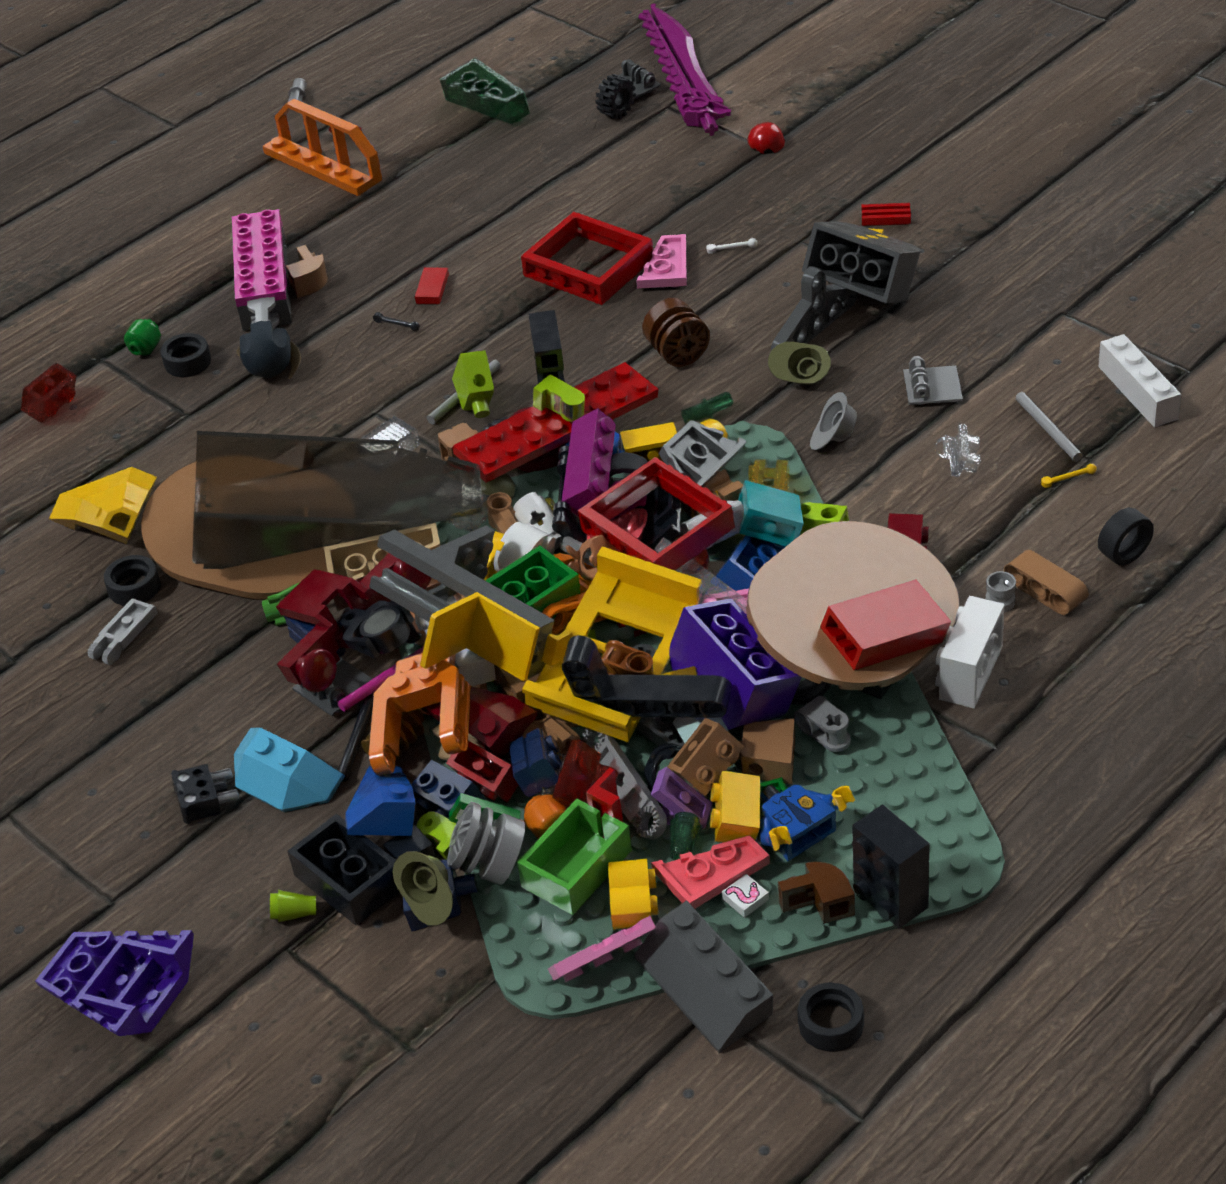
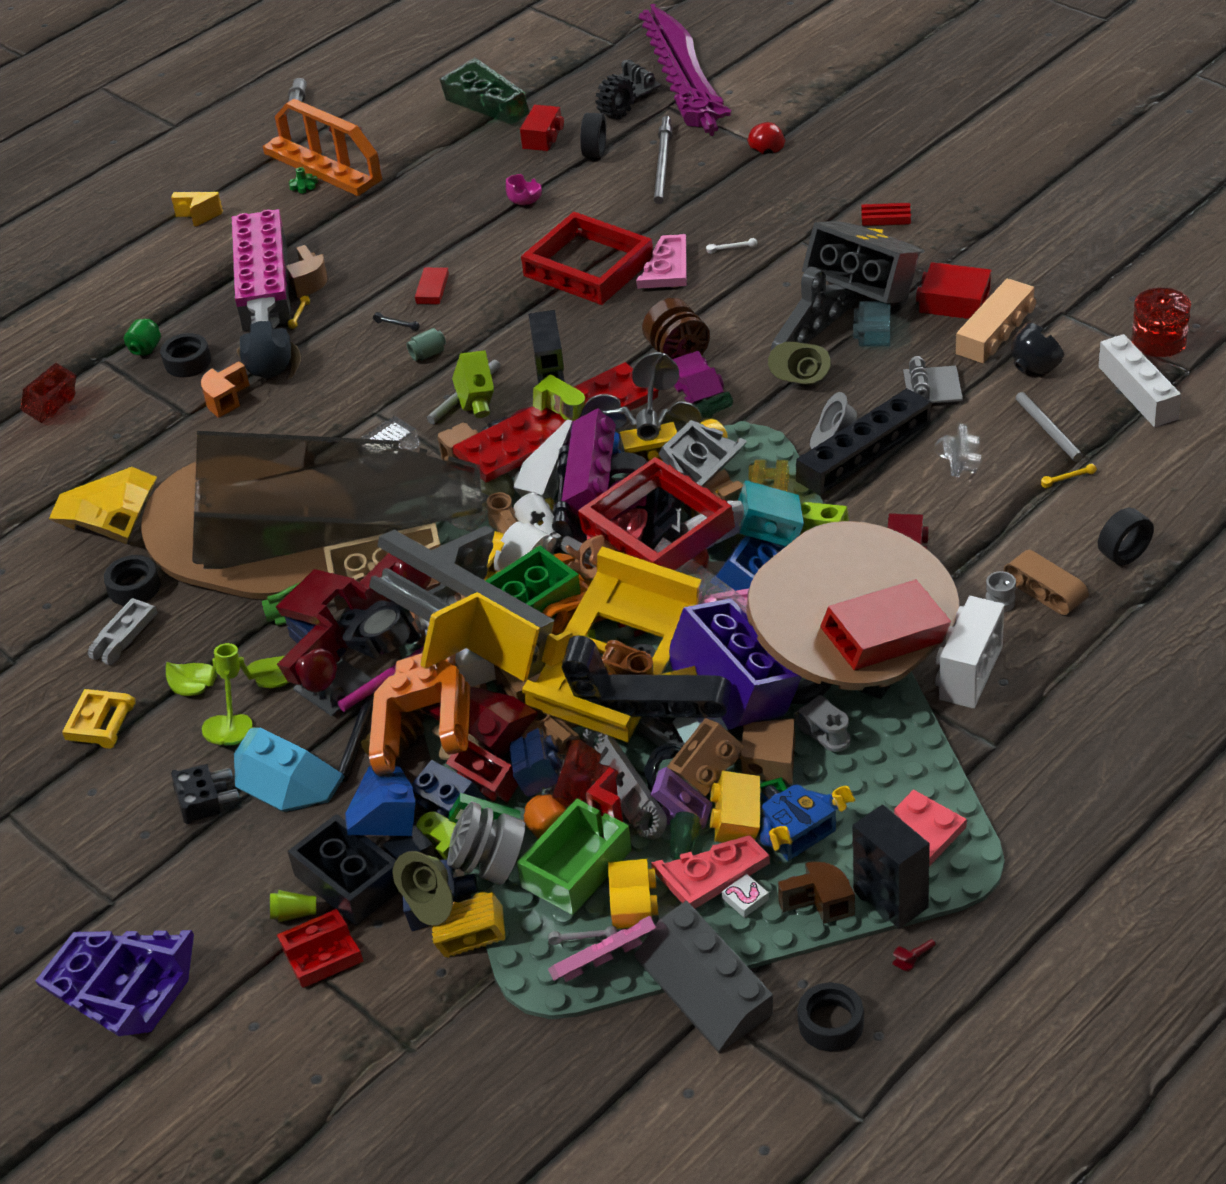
(90, 714): none -> yellow plate
(194, 677): none -> lime plant
(198, 205): none -> yellow slope
(222, 387): none -> orange brick
(302, 181): none -> green plant
(304, 300): none -> yellow hinge
(320, 948): none -> red slope
(426, 344): none -> sand green brick
(470, 925): none -> yellow brick
(521, 191): none -> dark pink hair
(540, 468): none -> white slope
(541, 127): none -> red brick
(555, 937): none -> light grey hinge
(593, 135): none -> black tyre
(651, 371): none -> dark grey plant
(665, 135): none -> flat silver bar
(697, 378): none -> magenta brick
(863, 441): none -> black brick
(872, 323): none -> clear light blue brick
(906, 959): none -> dark red hand
(931, 821): none -> coral wing
(953, 290): none -> red brick
(995, 320): none -> light nougat brick
(1034, 351): none -> black cylinder
(1161, 322): none -> clear red wheel

